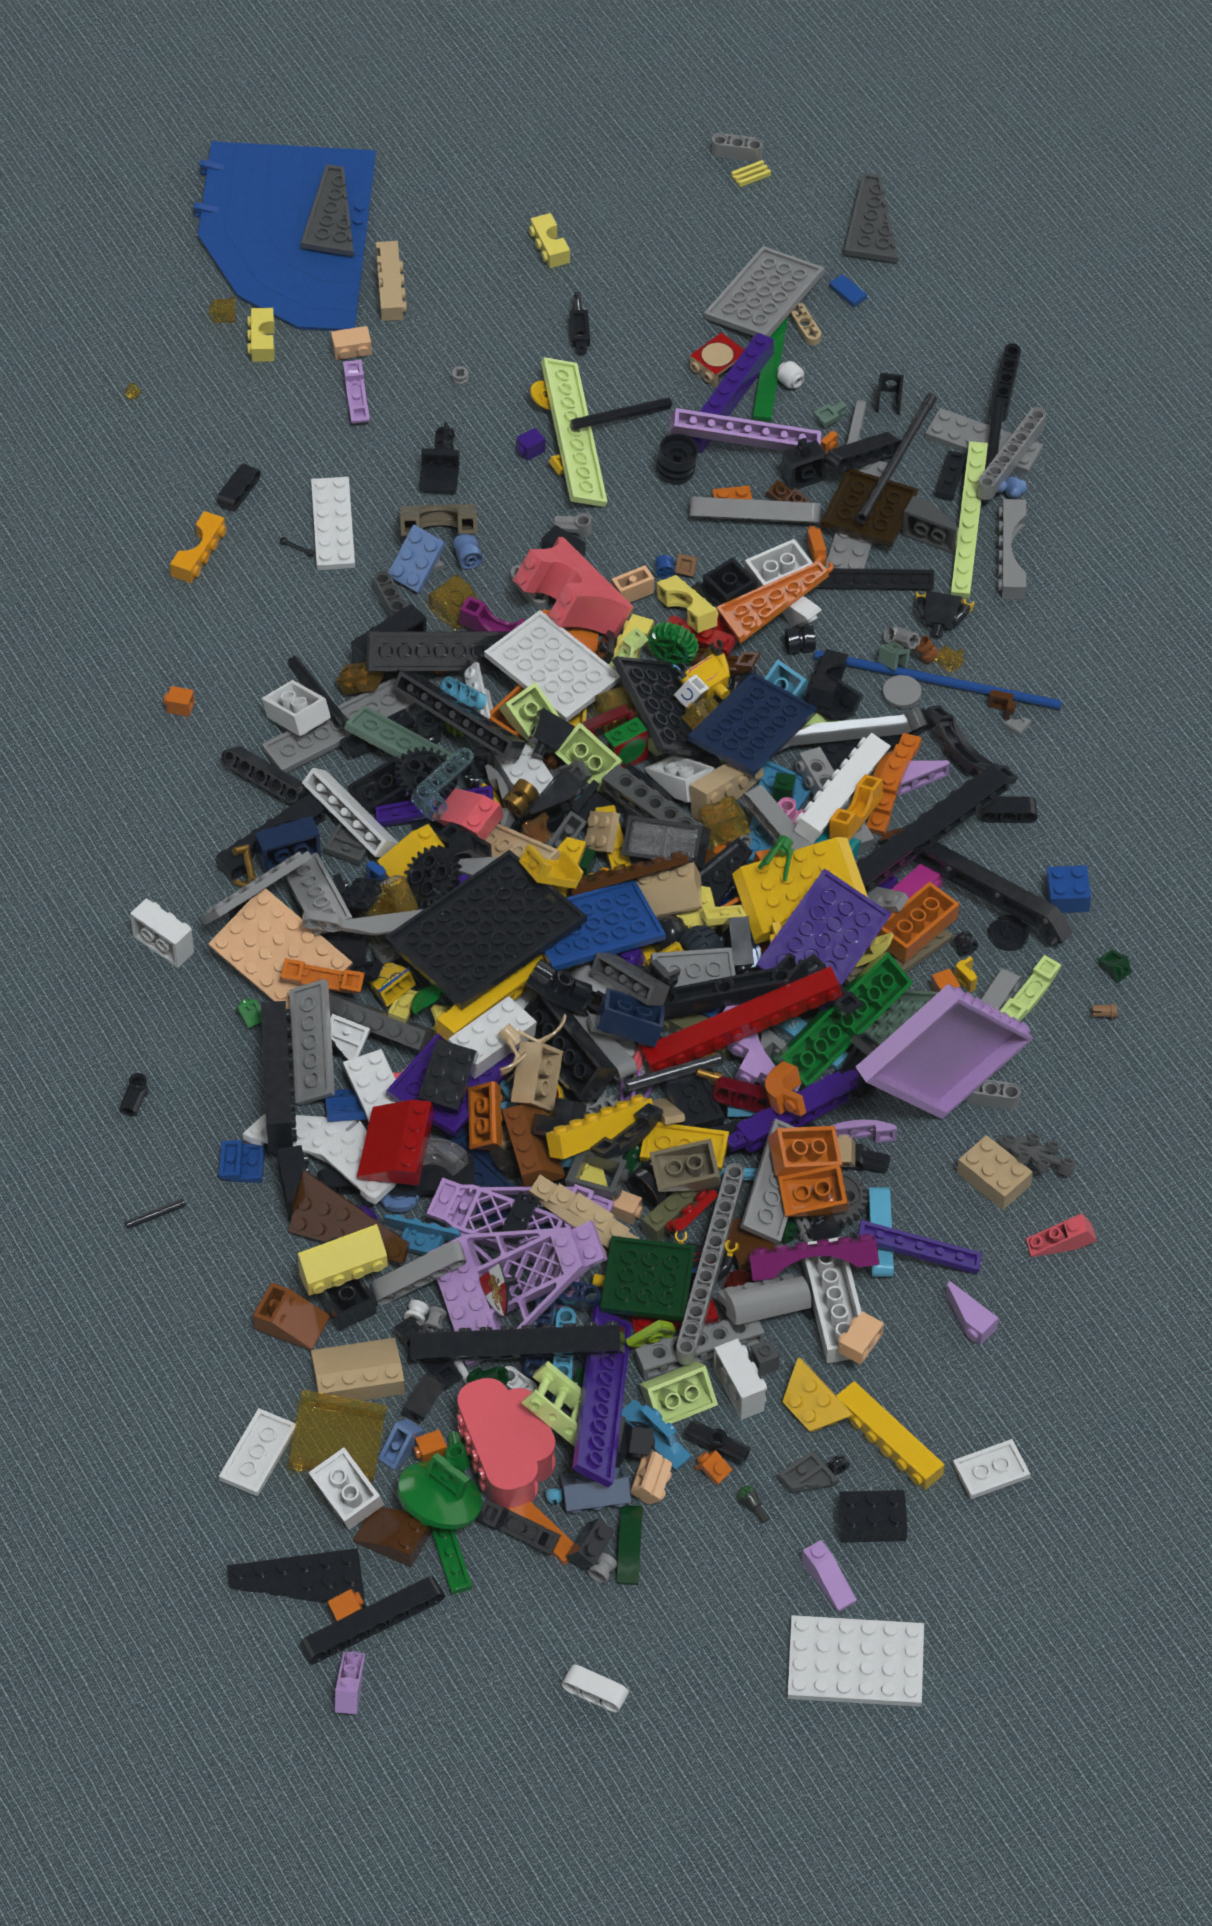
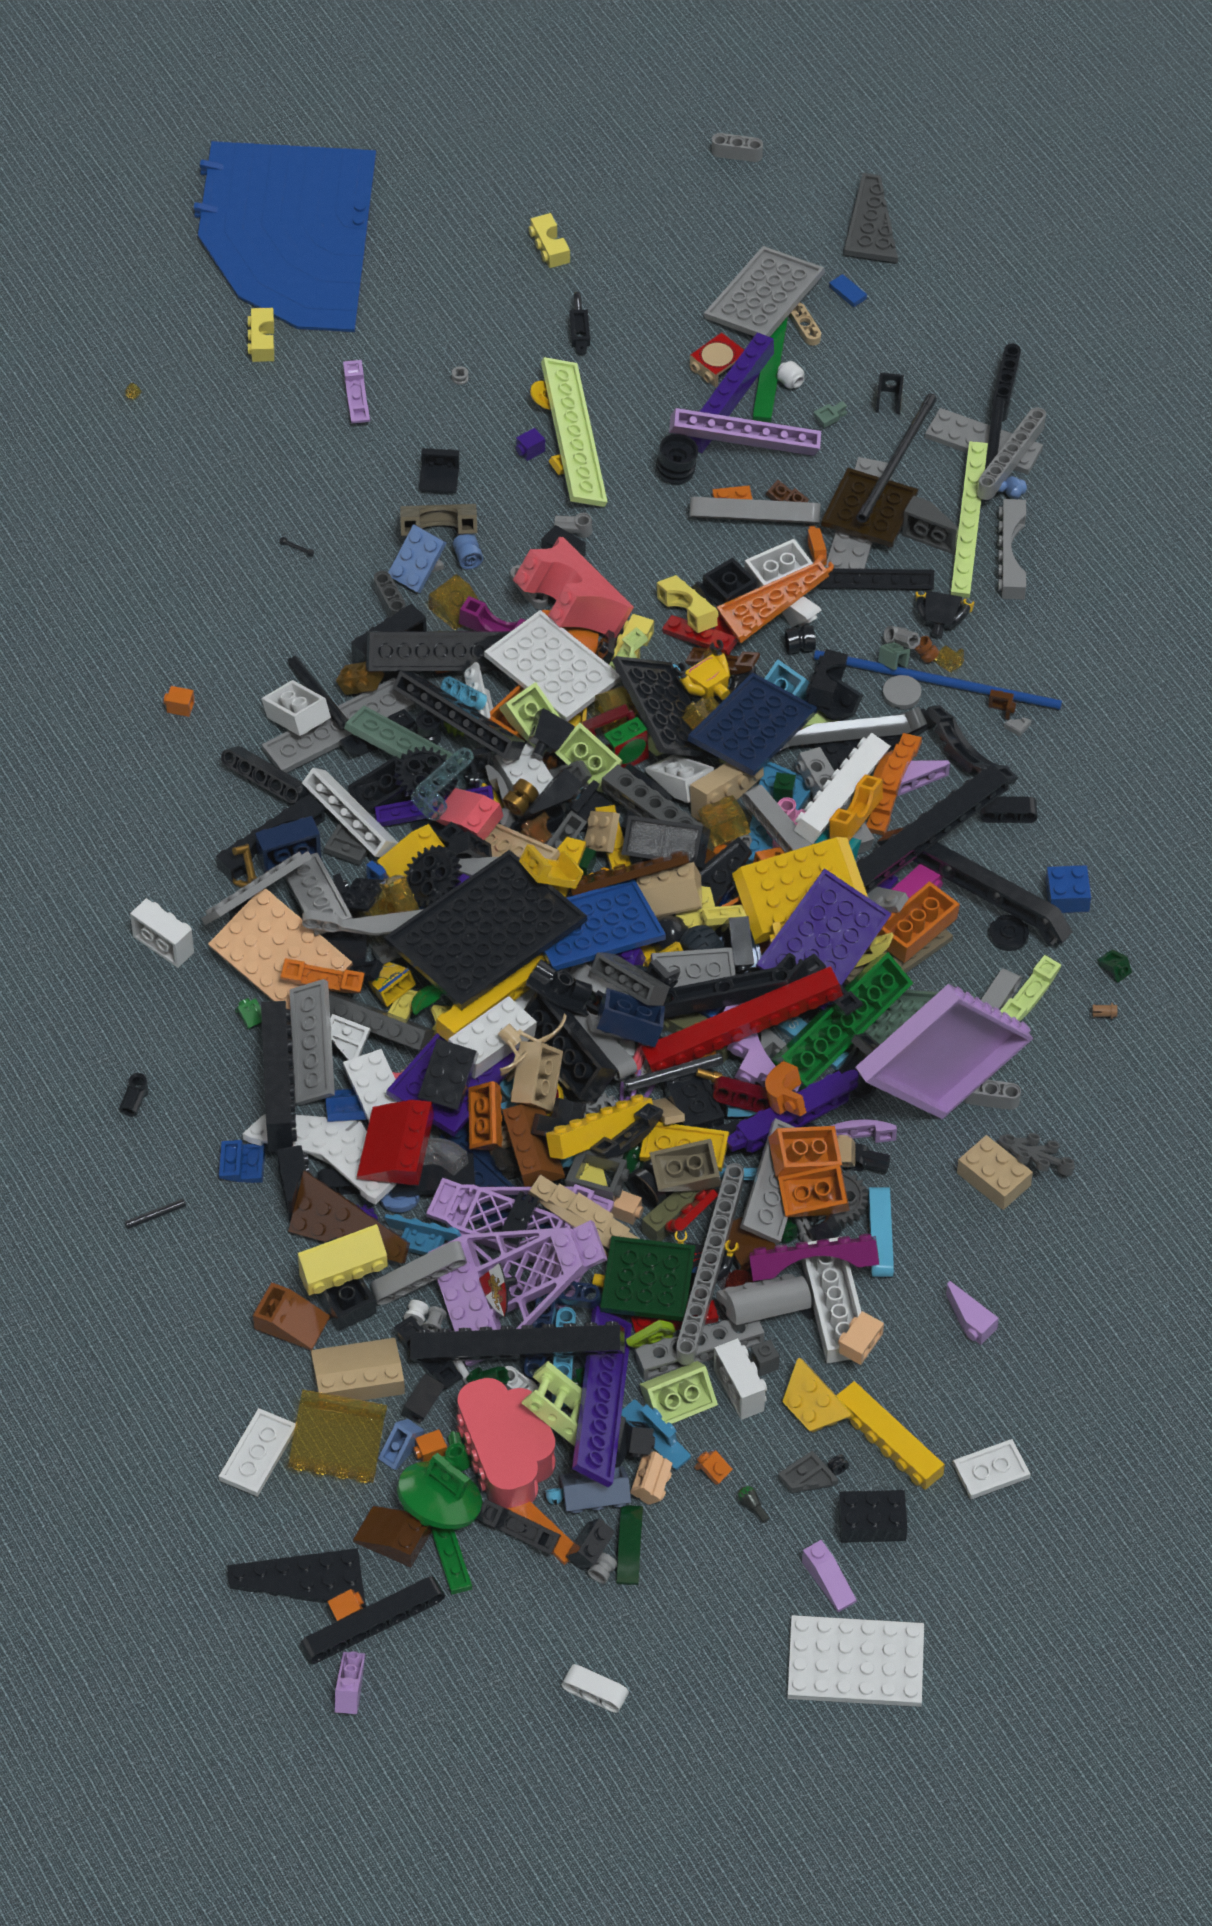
(188, 563): light orange arch -> none
(223, 310): clear yellow brick -> none
(238, 487): black beam -> none
(329, 219): dark grey wing -> none
(333, 523): white plate -> none
(346, 1488): white slope -> none
(351, 343): light nougat brick -> none
(390, 281): tan wedge -> none
(444, 437): black hinge -> none
(621, 413): black axle -> none
(634, 584): light nougat brick -> none
(664, 566): blue wheel -> none
(672, 643): green gear -> none
(686, 564): medium nougat plate -> none
(691, 691): white brick -> none
(728, 1447): black piece -> none
(749, 171): light yellow tile -> none
(781, 848): green plant -> none
(803, 464): black hinge -> none
(829, 442): orange plate -> none
(857, 421): light grey beam -> none
(862, 452): black beam -> none
(922, 1247): dark purple plate -> none
(942, 979): orange panel -> none
(951, 475): black plate -> none
(965, 943): black wheel -> none
(965, 974): yellow bracket -> none
(1062, 1237): coral slope -> none

